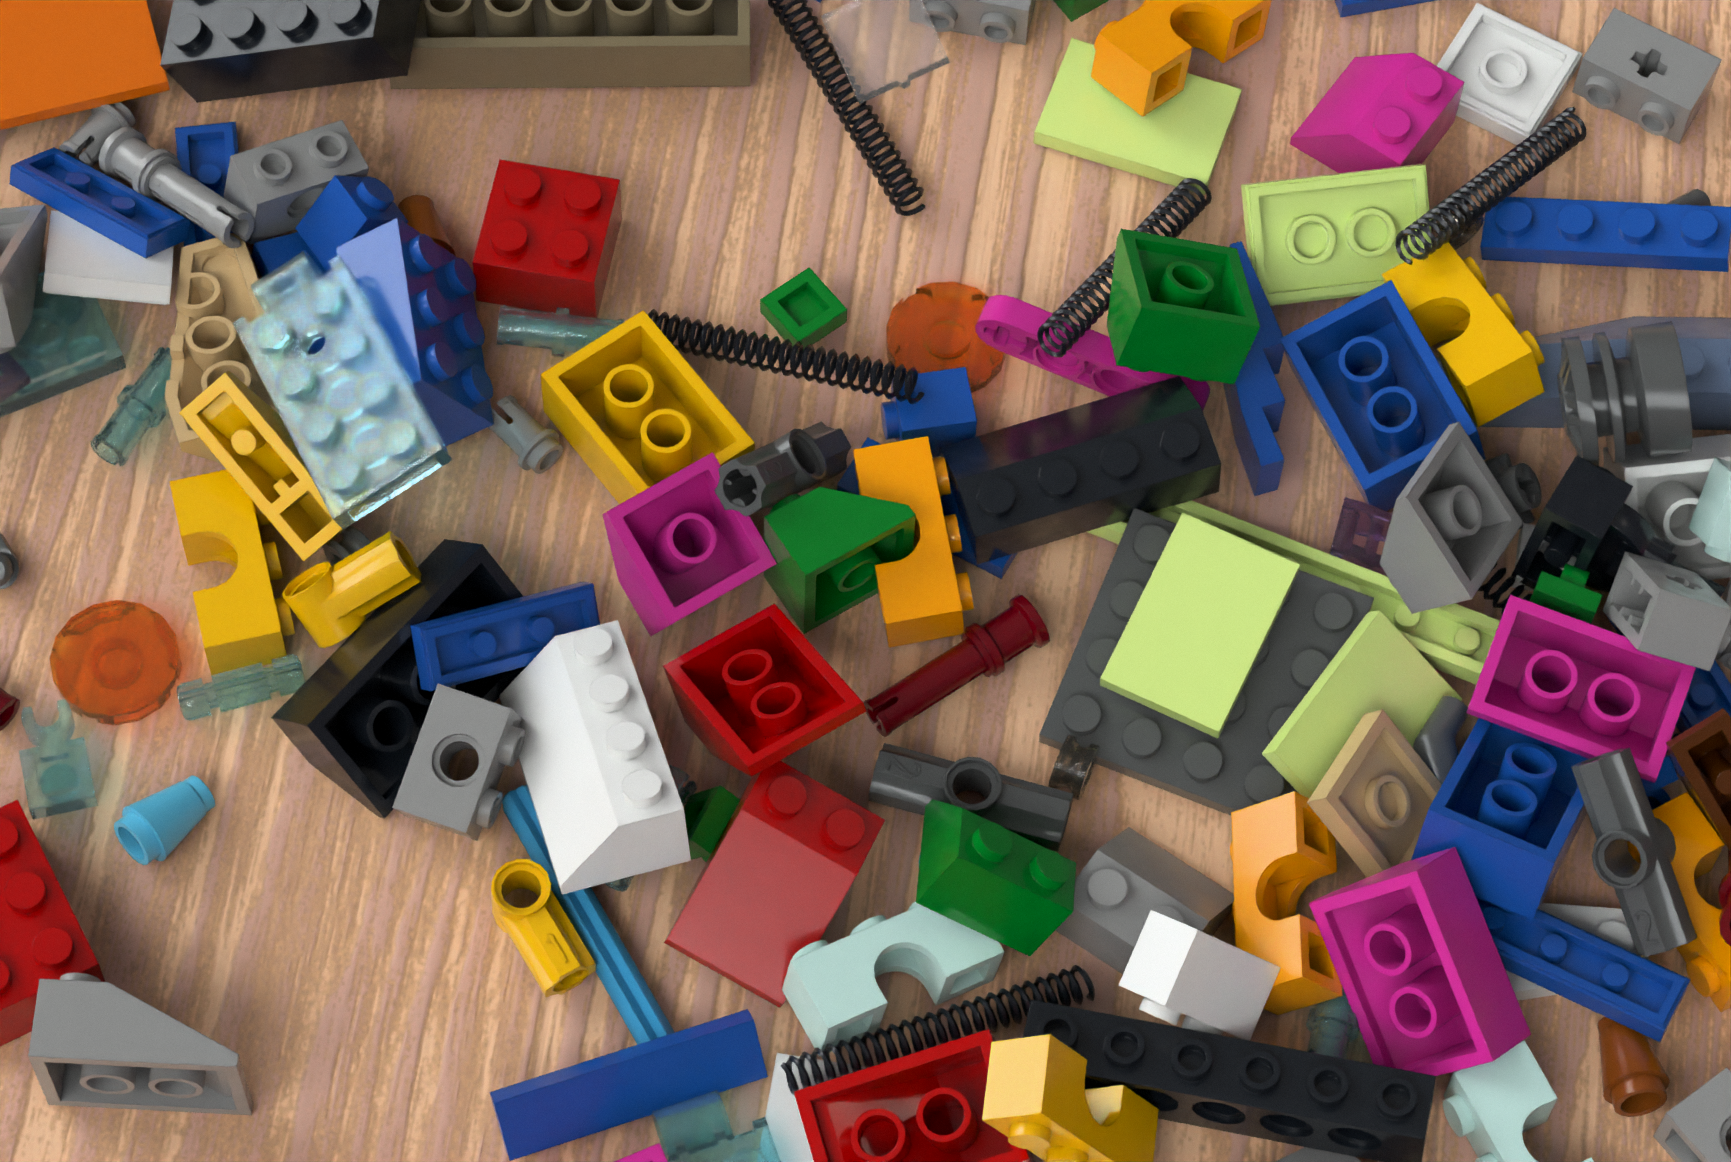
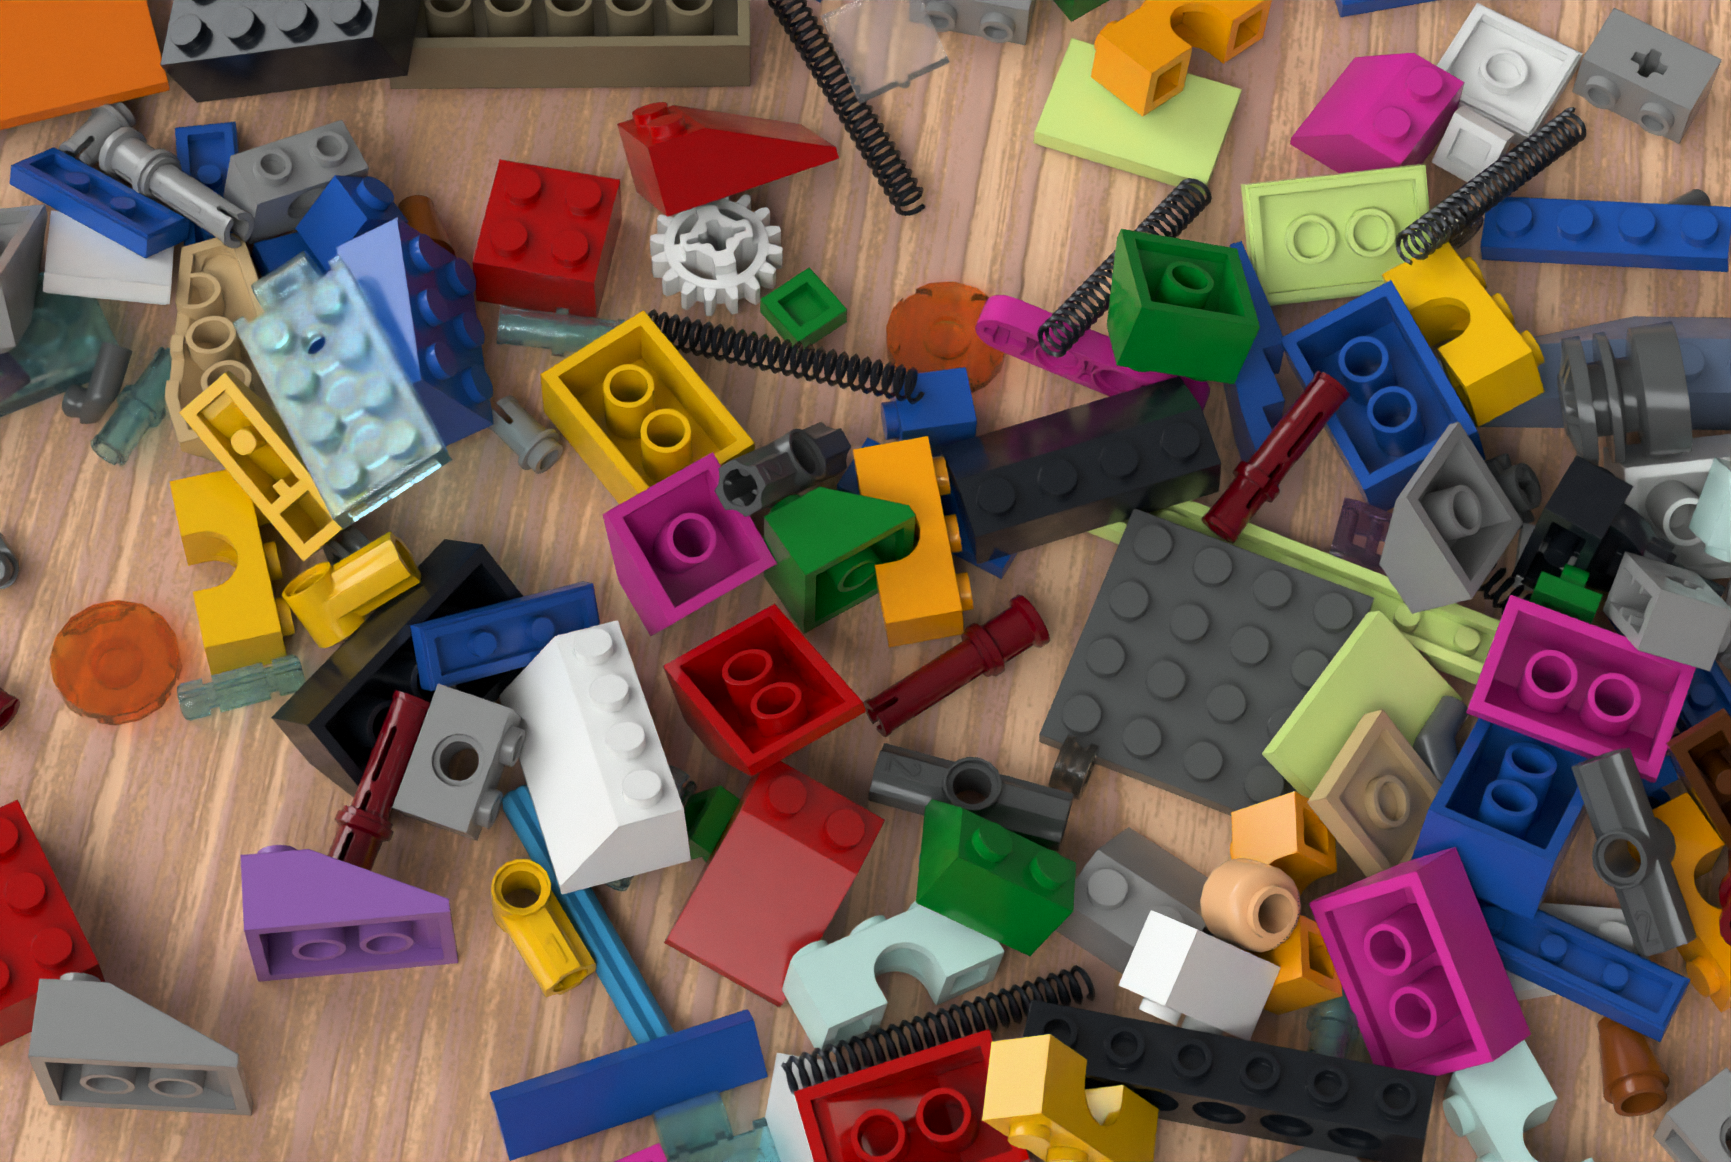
(58, 769): clear light blue plate -> none
(103, 388): none -> dark grey arm
(162, 820): medium azure cone -> none
(334, 918): none -> medium lavender slope
(366, 821): none -> dark red pin
(700, 155): none -> red slope
(710, 247): none -> white gear
(1199, 625): yellowish green tile -> none
(1250, 904): none -> light nougat head
(1260, 476): none -> dark red pin
(1471, 144): none -> white tile

